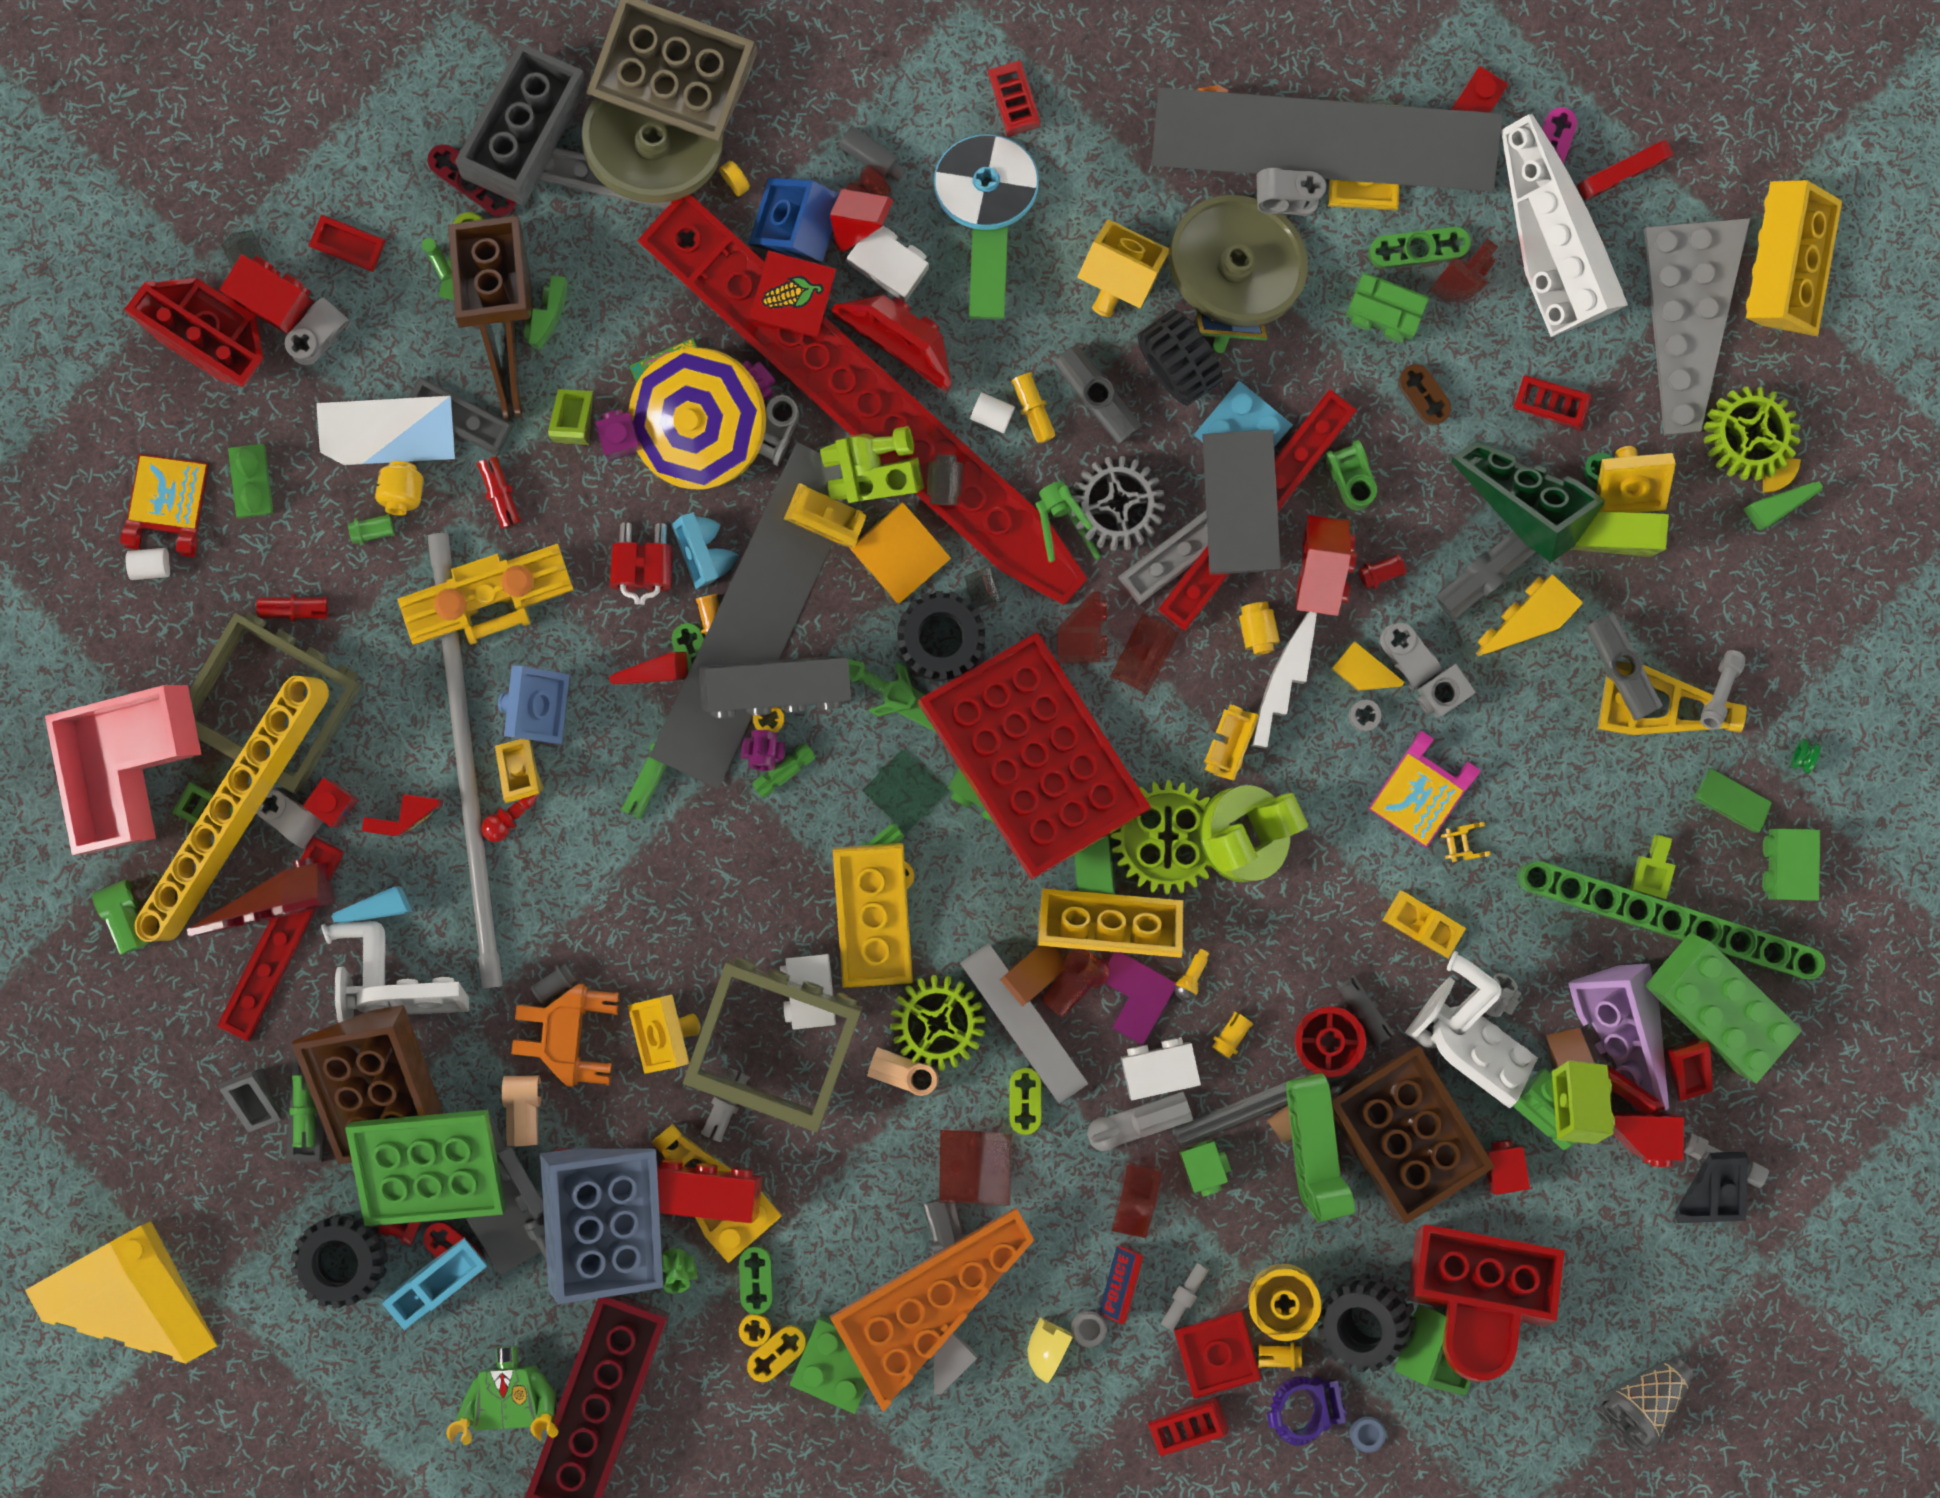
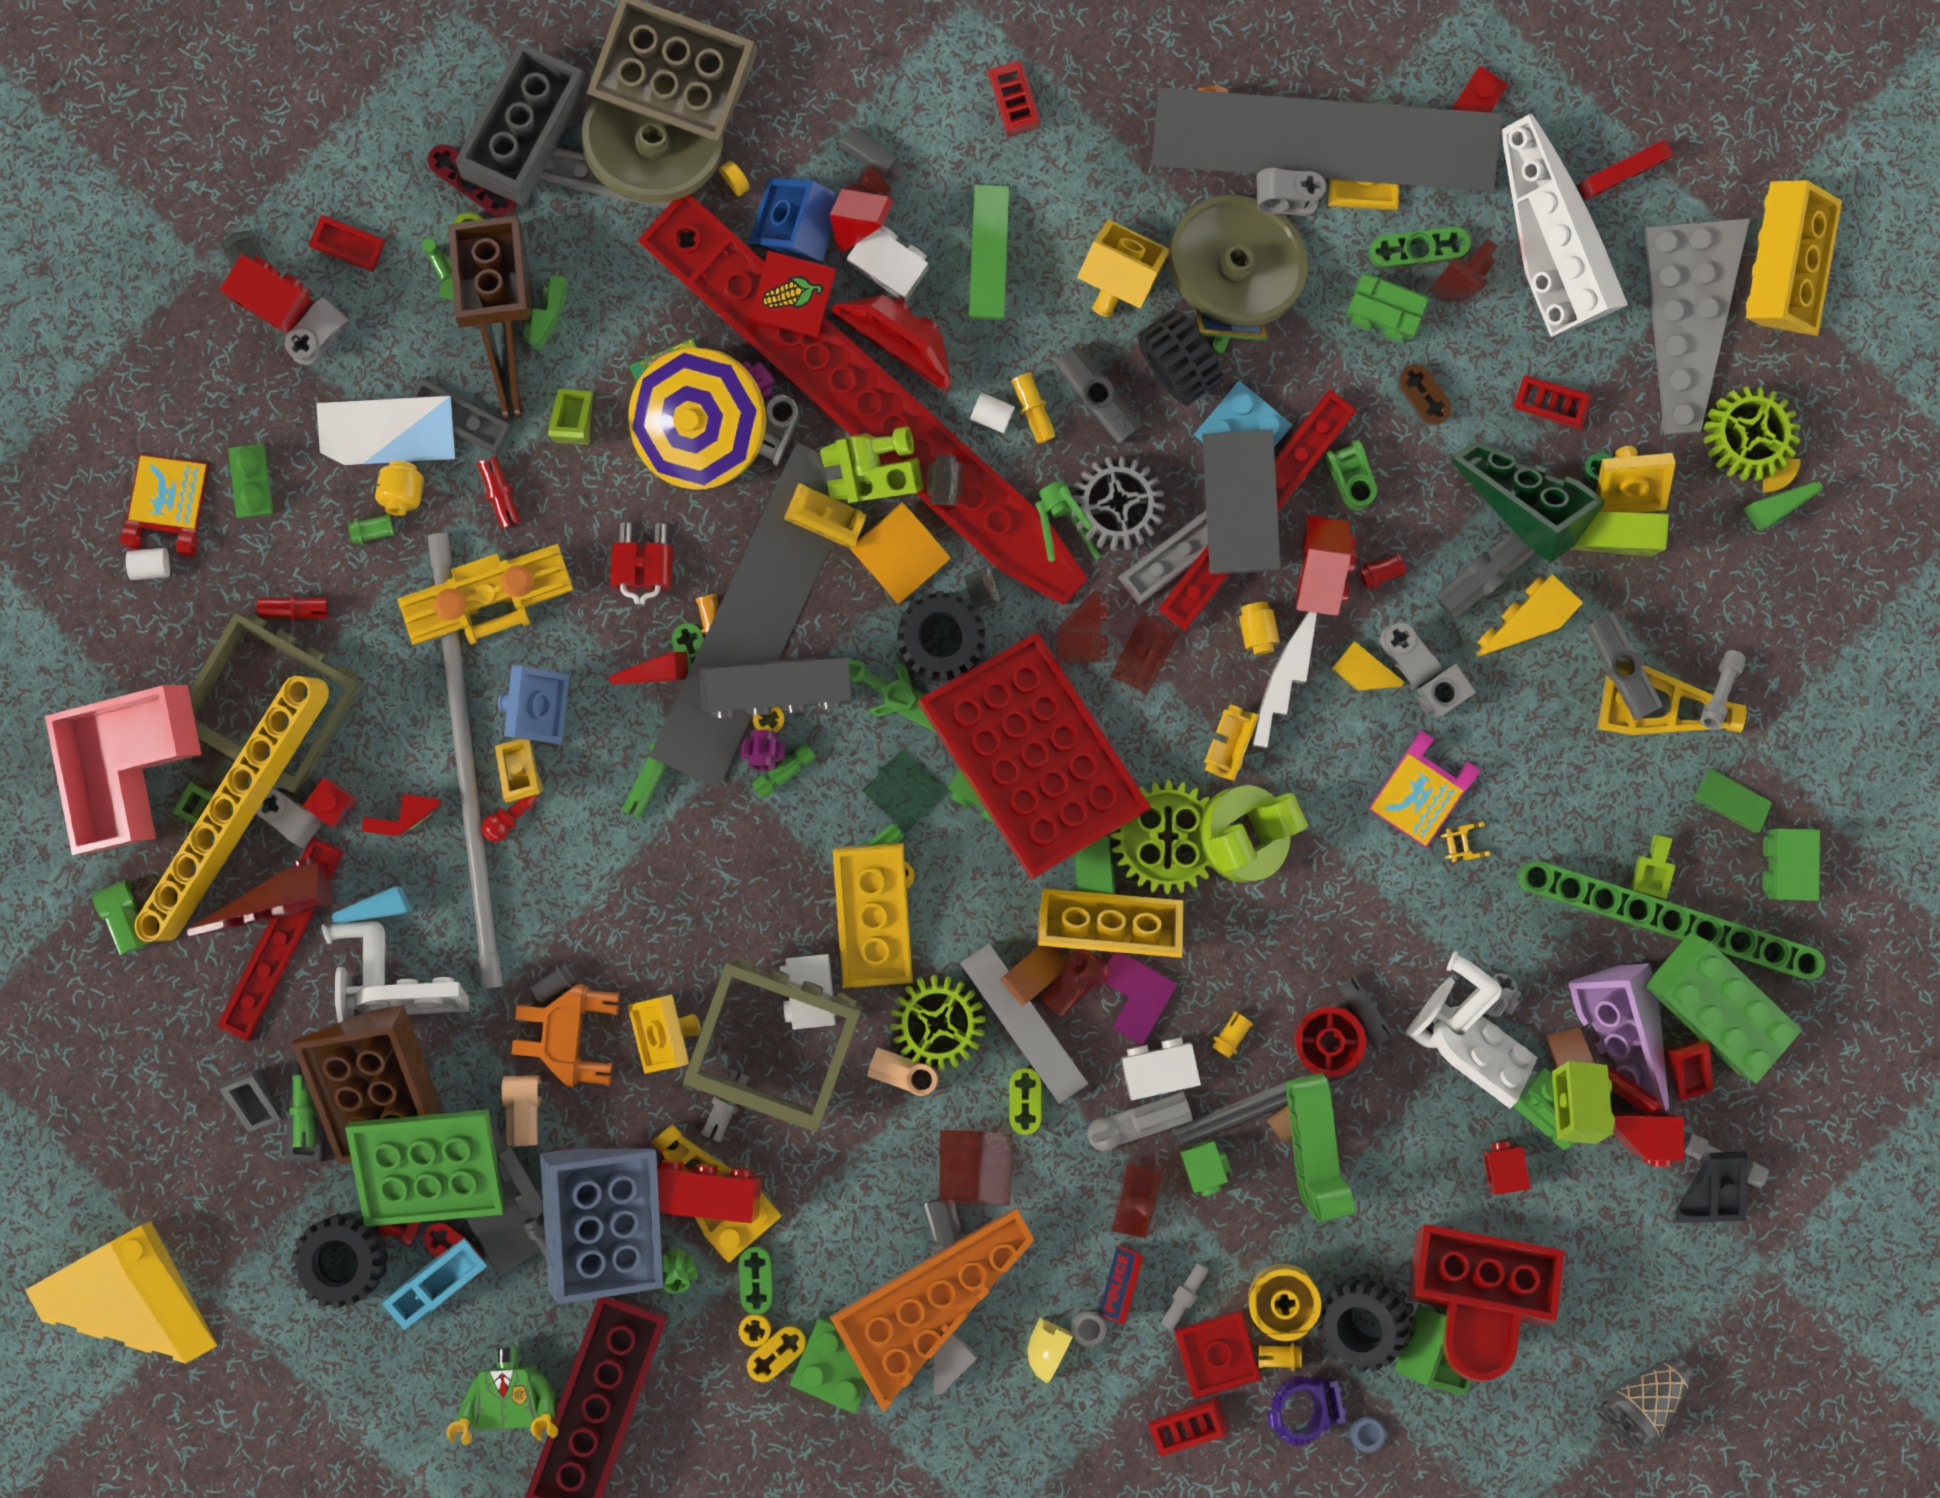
(200, 327): red wedge -> none
(617, 434): magenta brick -> none
(702, 563): medium azure tile -> none
(1008, 194): piece -> none
(1187, 986): yellow piece -> none
(1360, 705): light grey bush -> none
(1409, 1135): reddish brown slope -> none
(1424, 924): yellow slope -> none
(1566, 136): dark pink beam -> none
(1805, 756): green bush -> none

